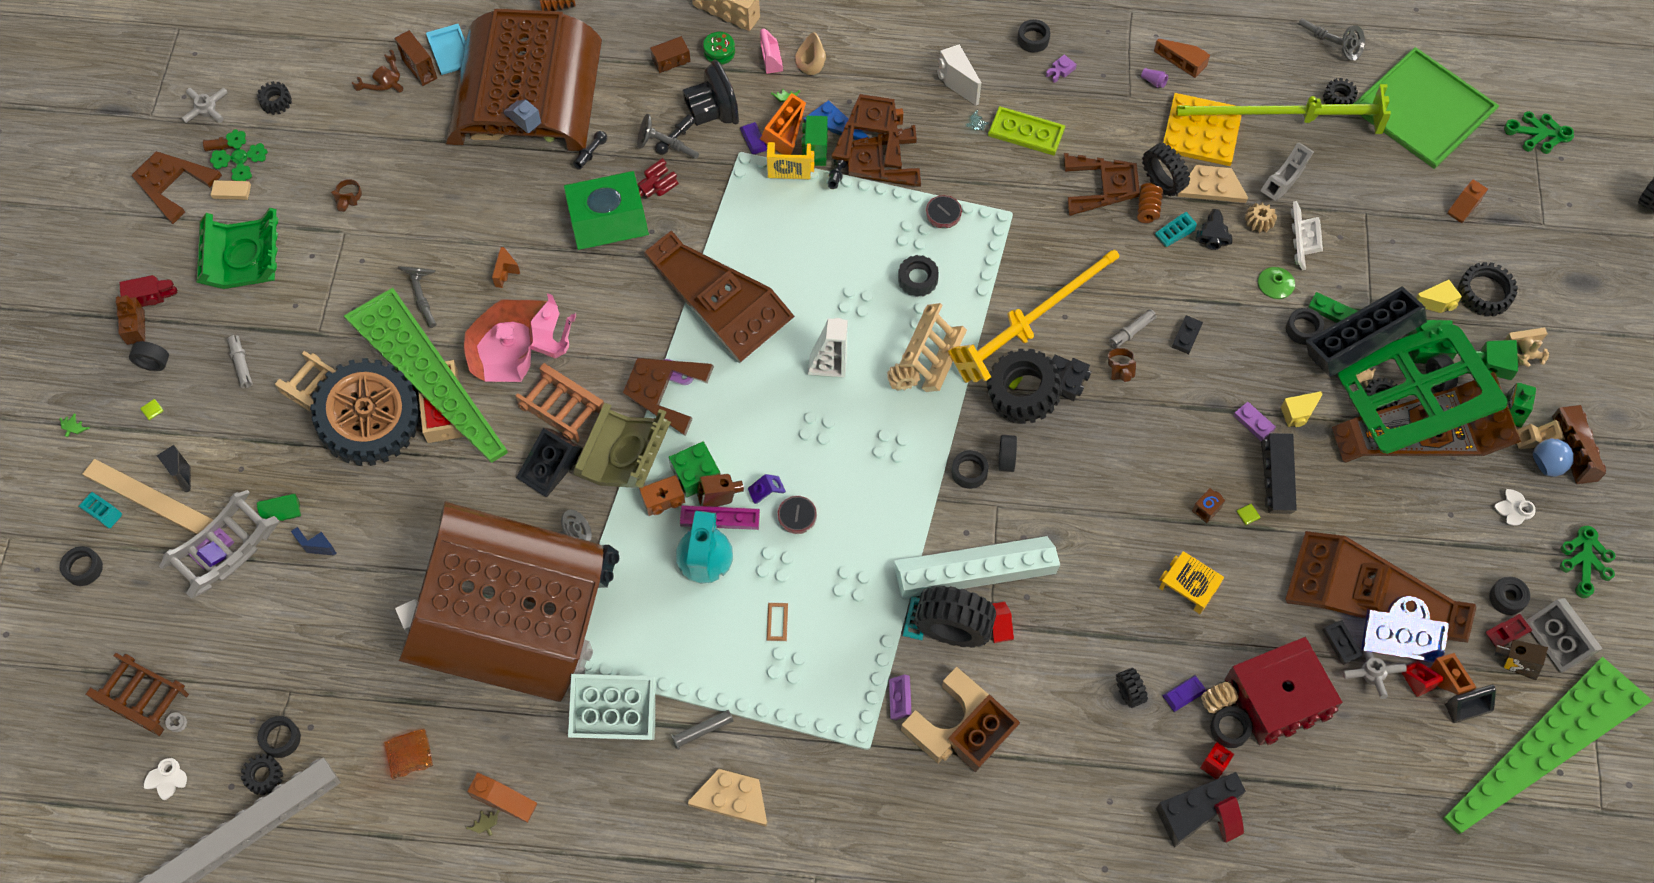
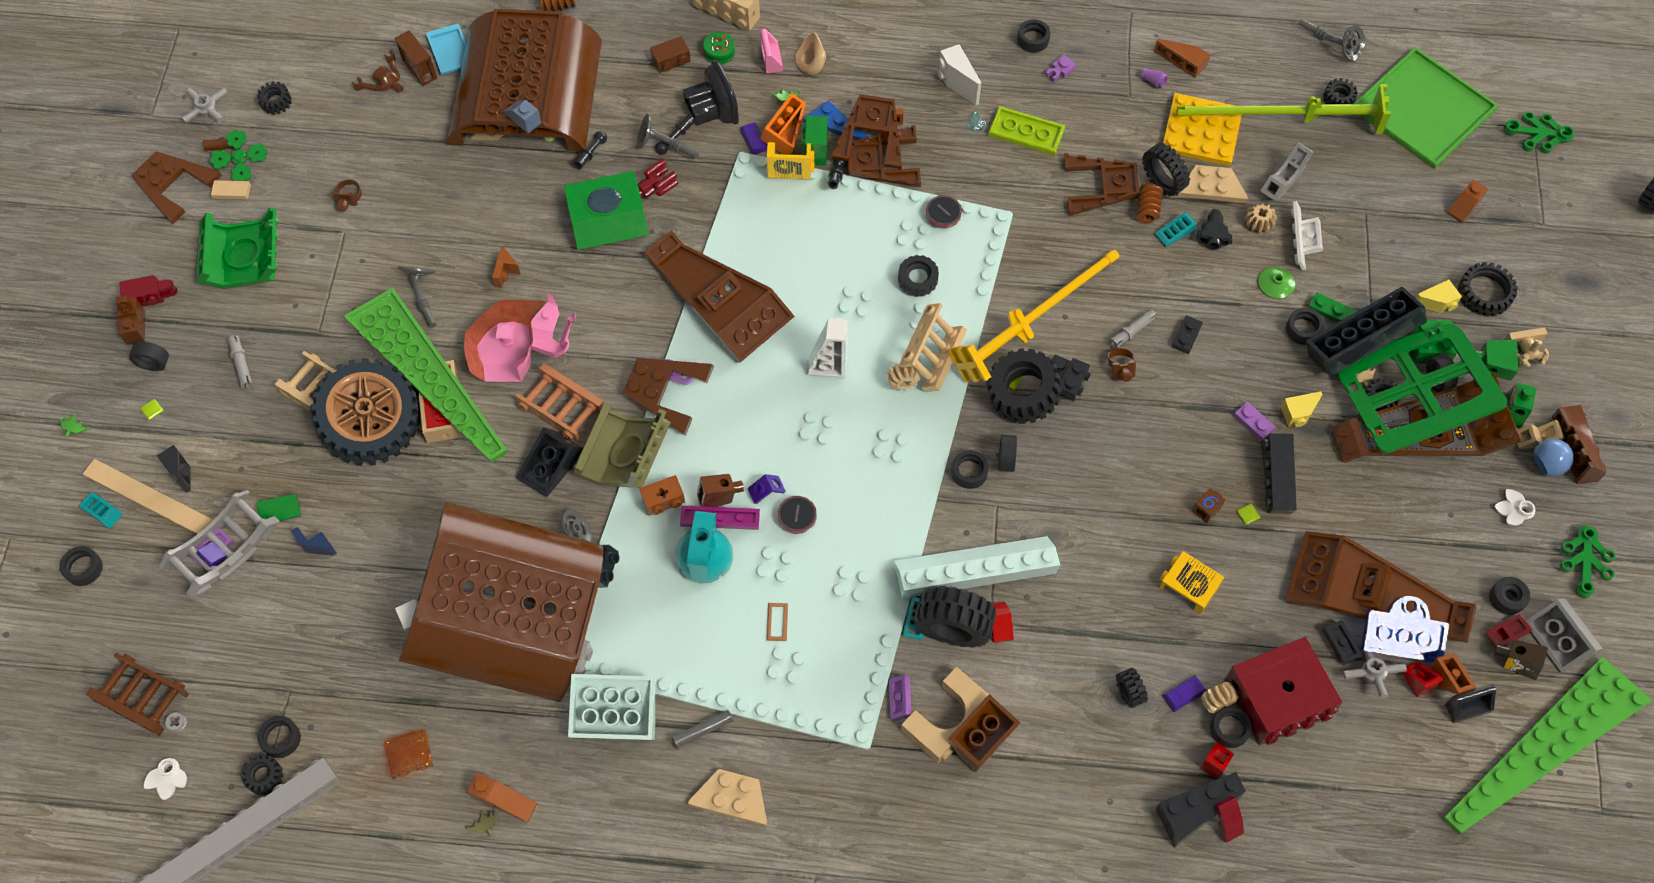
(691, 465): green brick -> none

